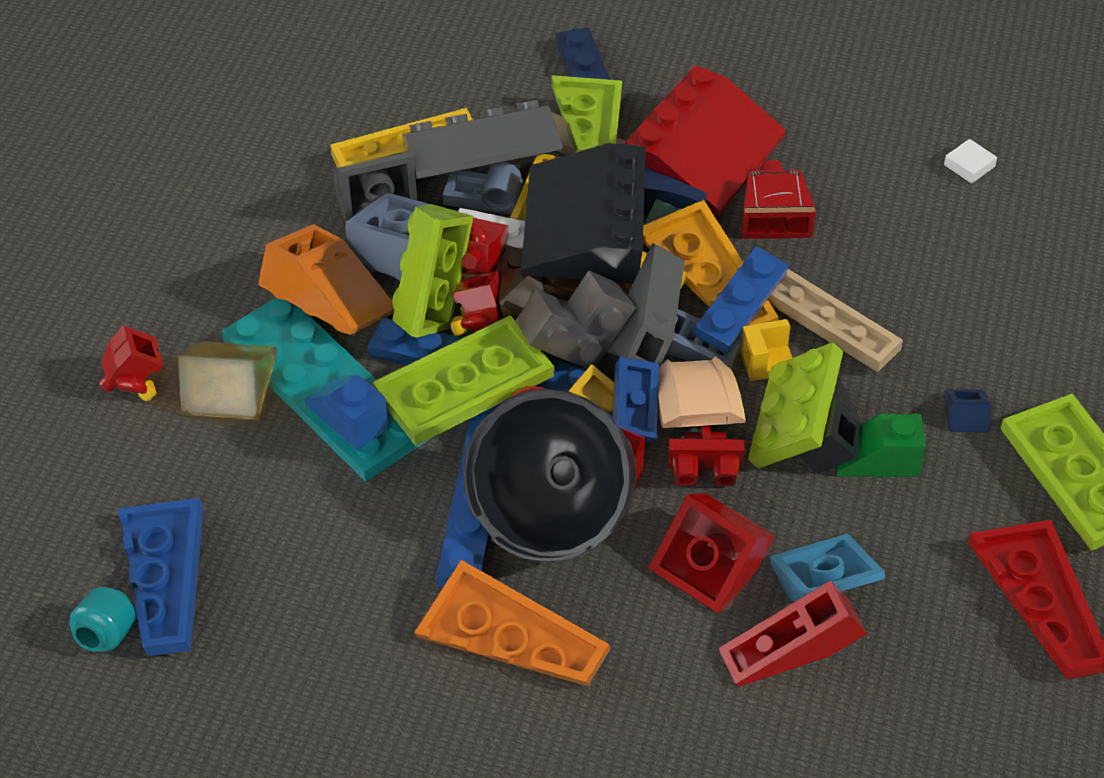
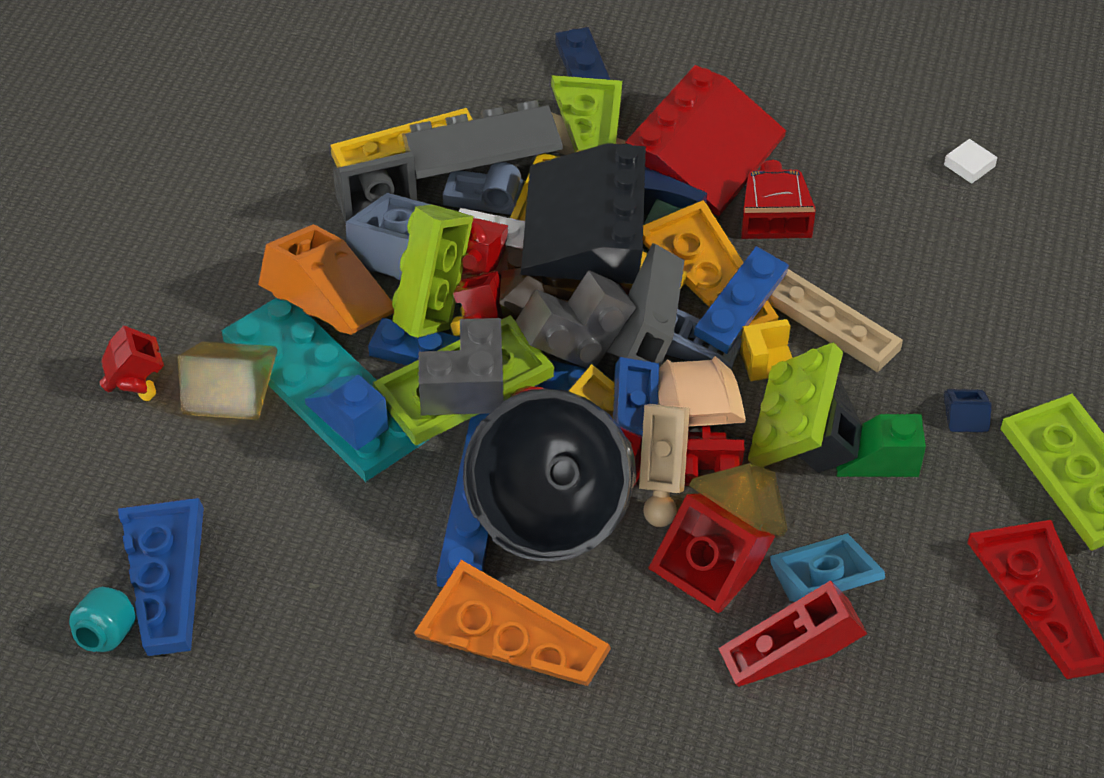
(466, 378): none -> flat silver brick
(663, 460): none -> tan plate
(747, 493): none -> clear yellow slope

